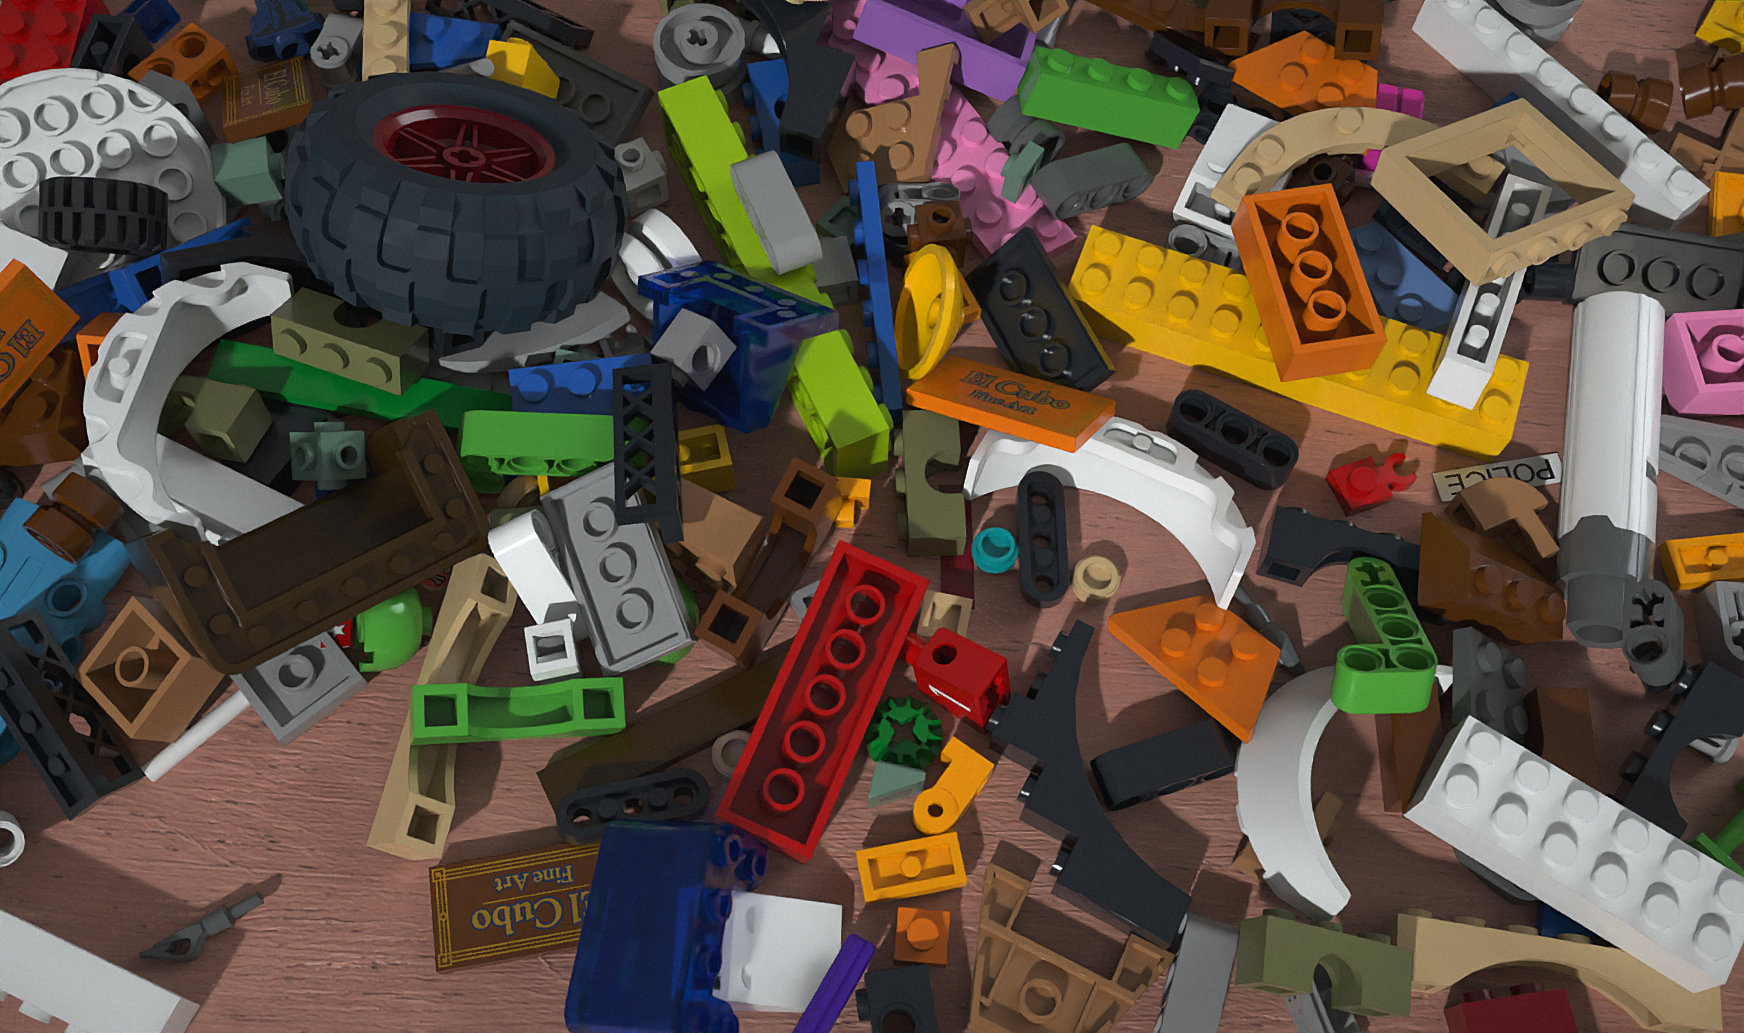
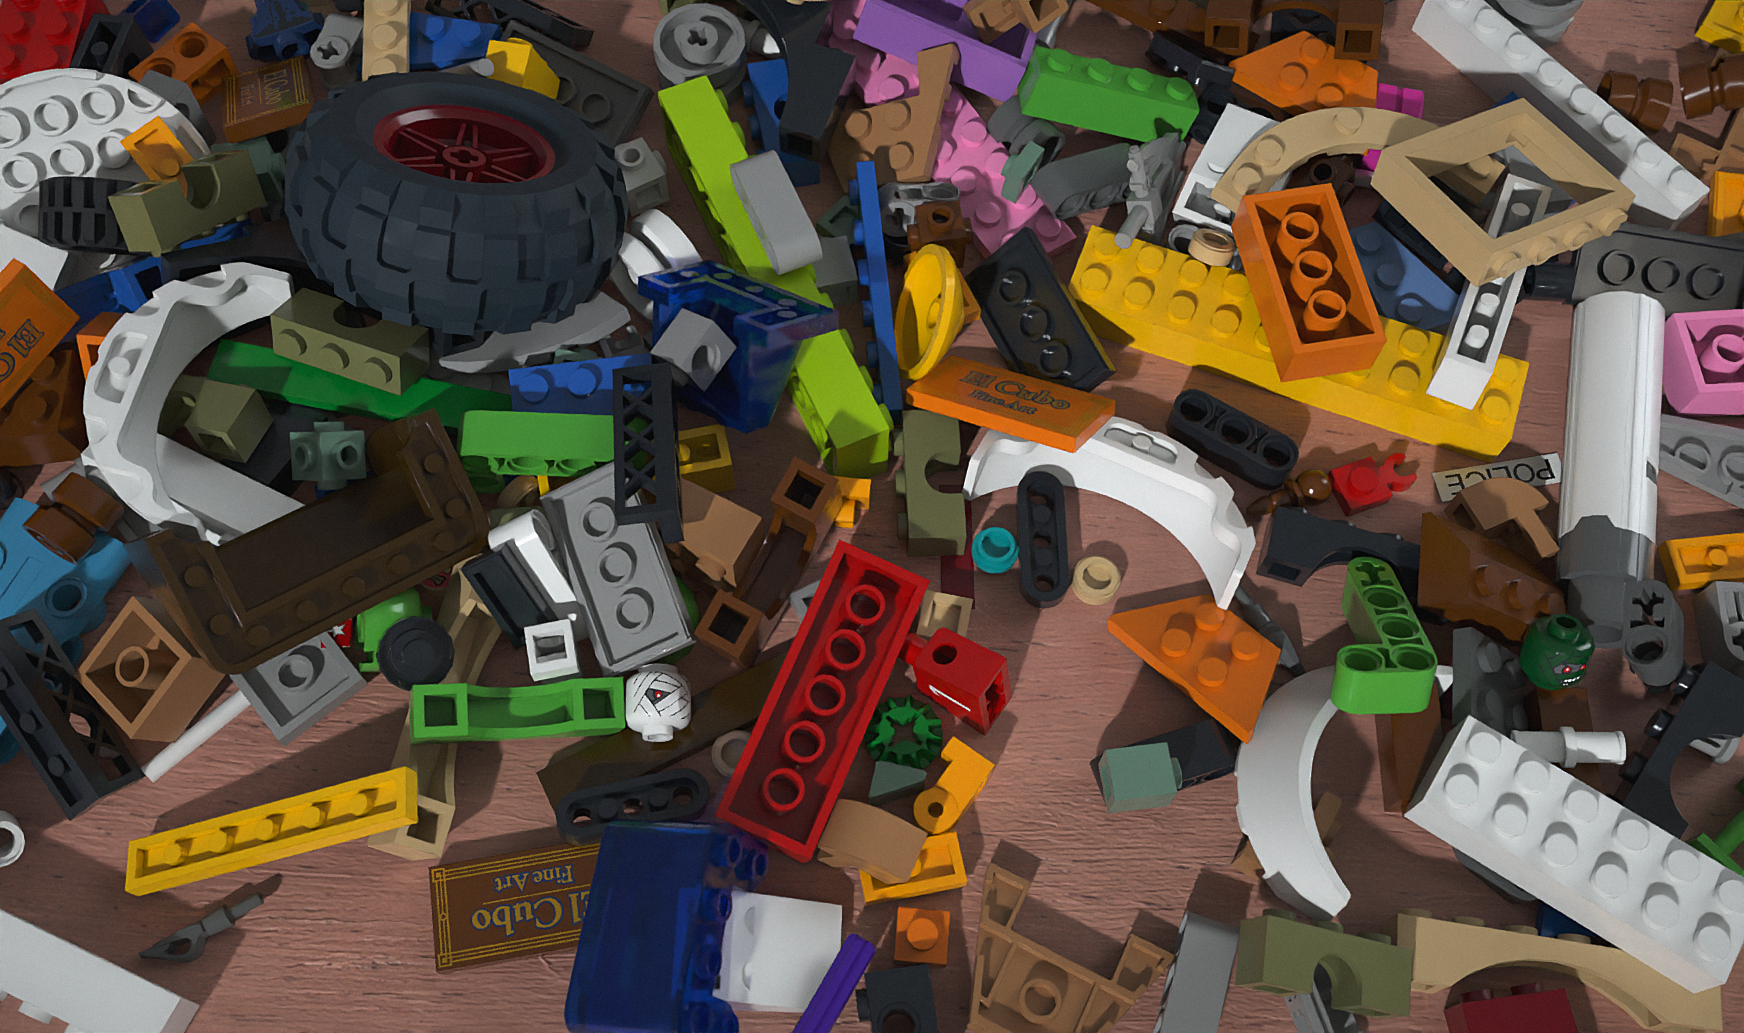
(158, 152): none -> light orange plate
(159, 217): none -> olive arch
(272, 831): none -> yellow plate
(415, 652): none -> black plate
(508, 592): none -> black tile
(657, 702): none -> white head
(870, 841): none -> medium nougat brick
(1101, 869): black arch -> none
(1139, 777): none -> sand green brick
(1153, 187): none -> light grey bar
(1212, 247): none -> tan tile
(1309, 488): none -> reddish brown bar
(1556, 651): none -> dark green head
(1573, 747): none -> white pin

